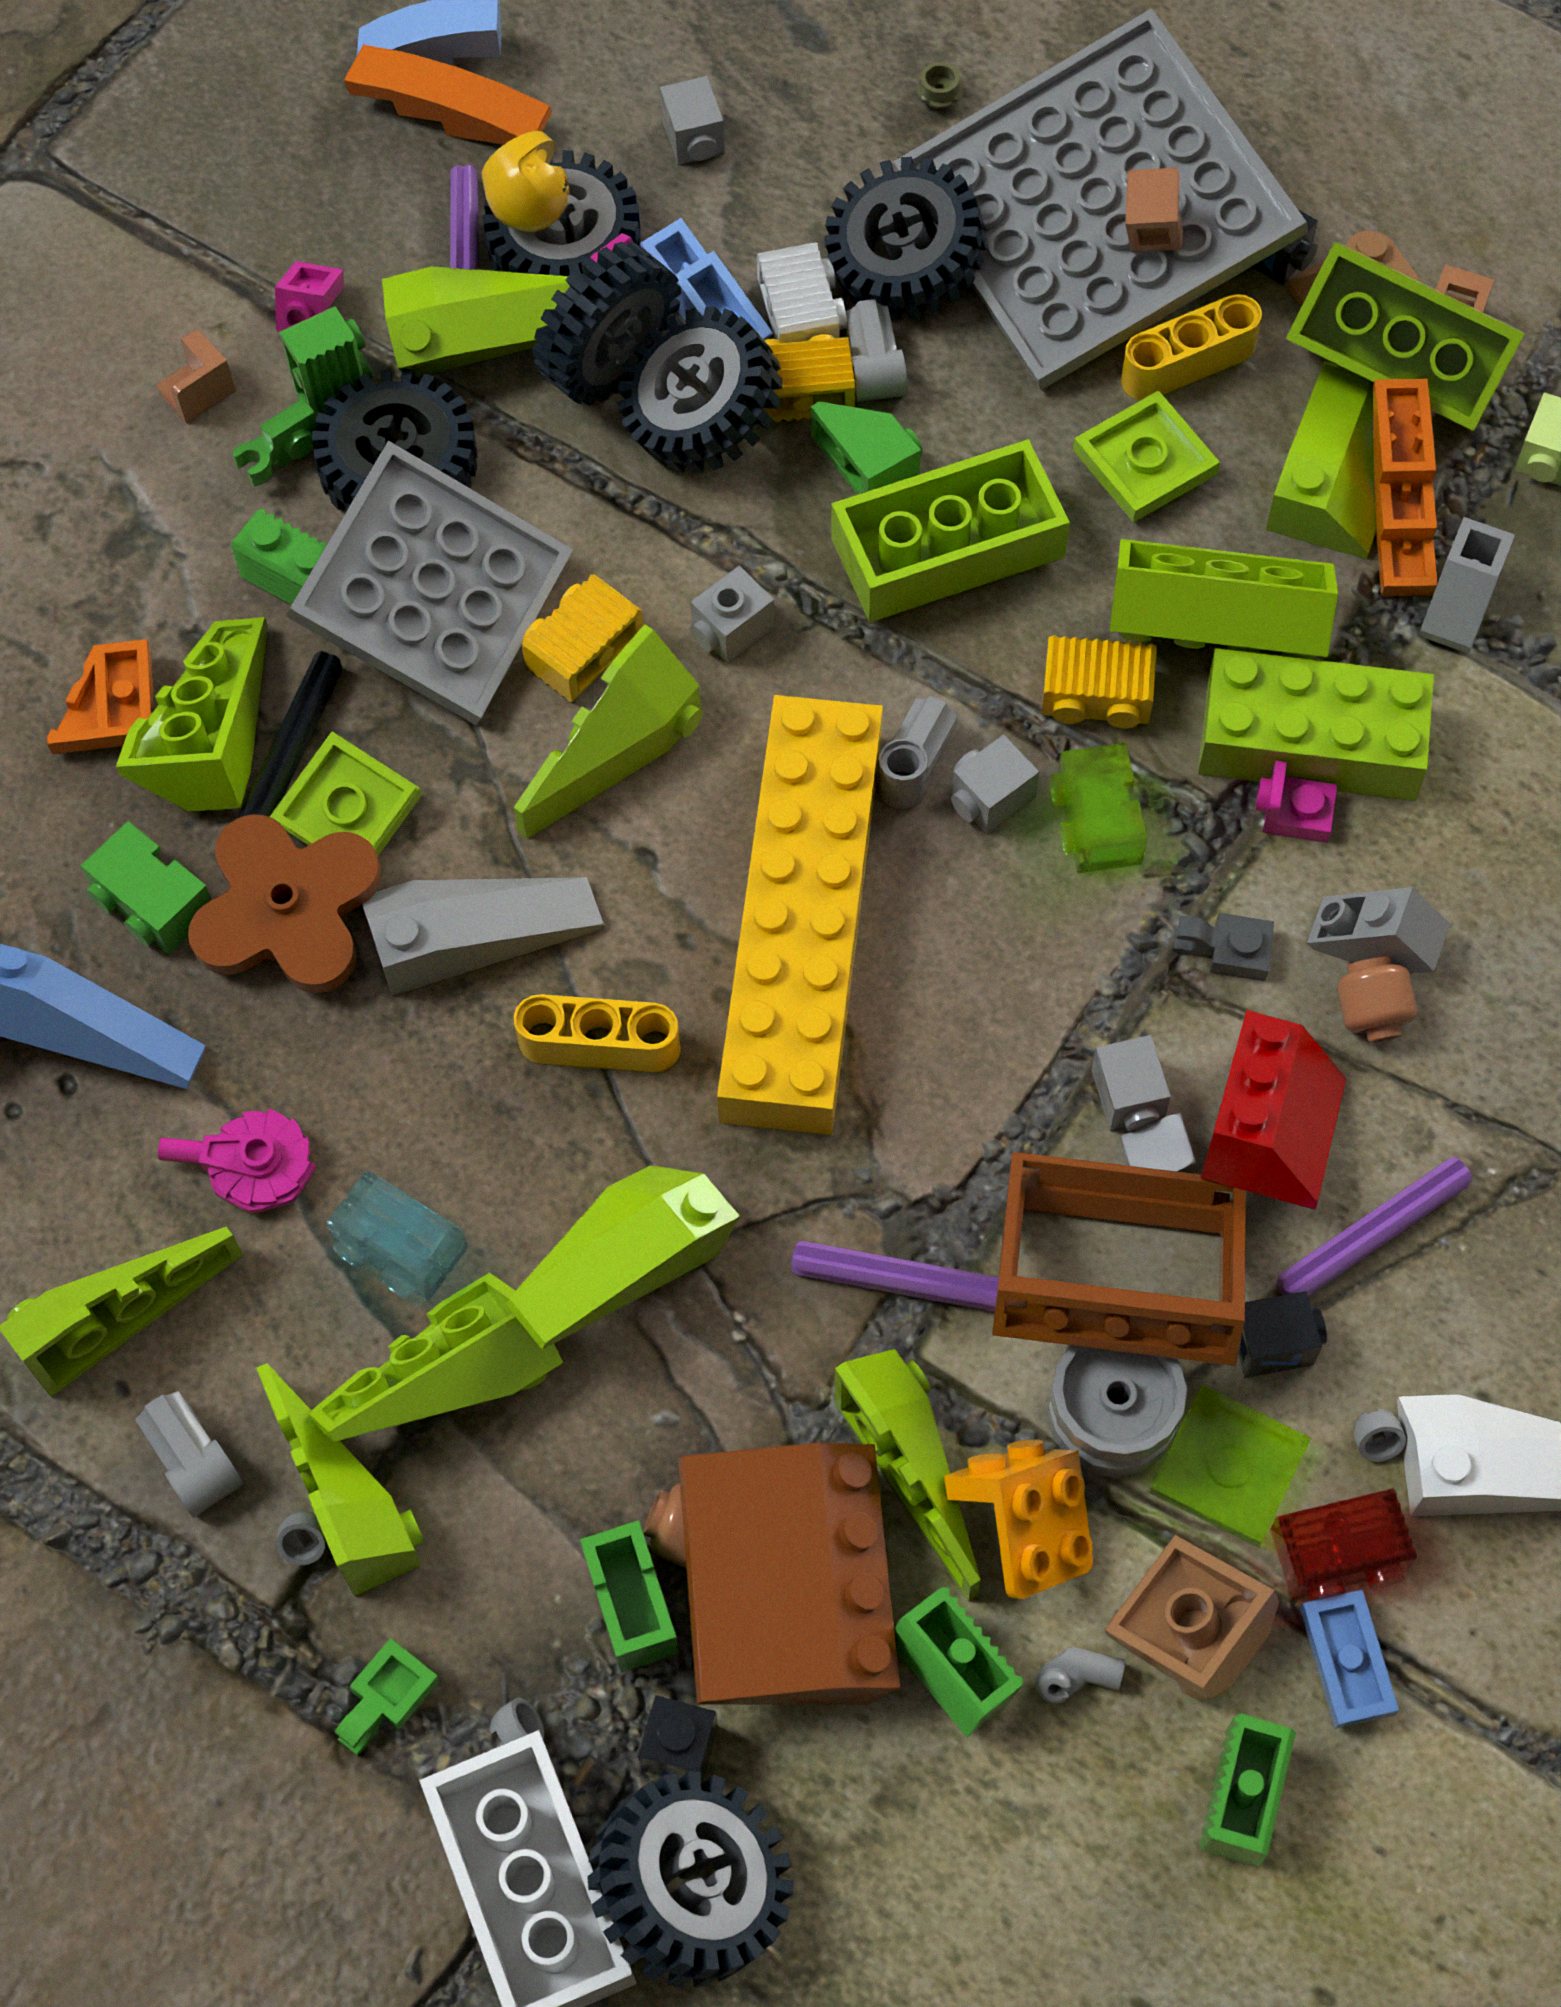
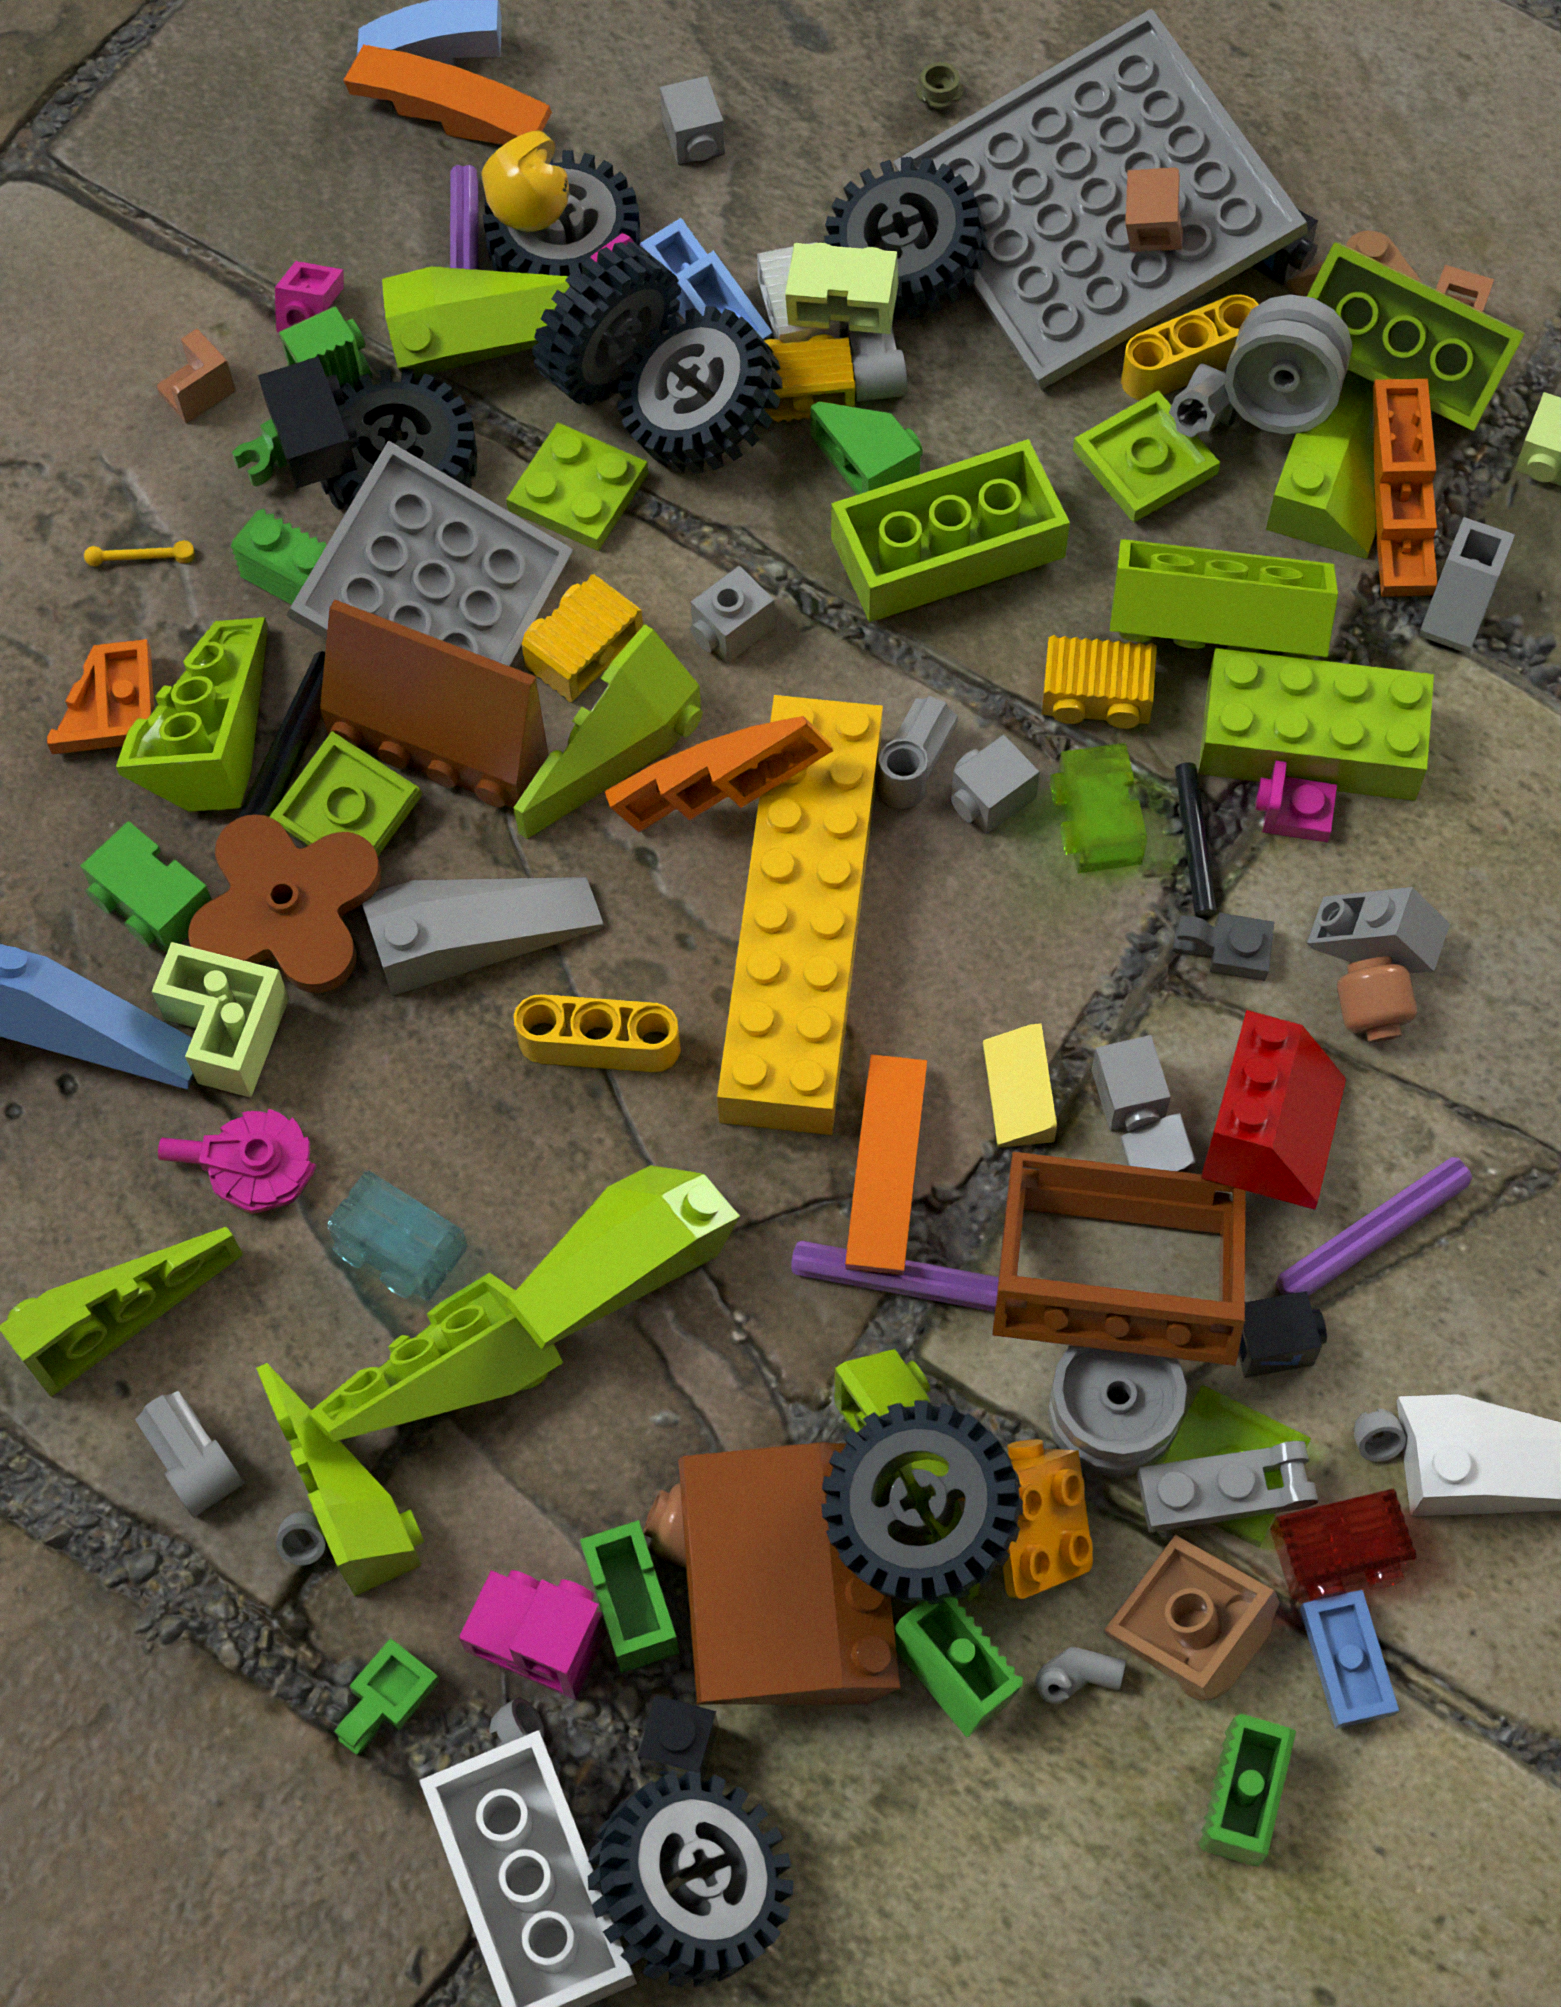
(182, 551): none -> yellow hinge
(231, 1007): none -> yellowish green brick
(308, 421): none -> black brick
(431, 706): none -> dark orange slope
(536, 1630): none -> dark pink brick
(577, 486): none -> lime plate
(731, 766): none -> orange slope
(842, 286): none -> yellowish green brick
(868, 1533): none -> wheel
(886, 1165): none -> orange slope
(1020, 1087): none -> light yellow slope
(1195, 840): none -> black bar
(1203, 403): none -> light grey piece
(1225, 1487): none -> light grey plate
(1288, 364): none -> light grey wheel

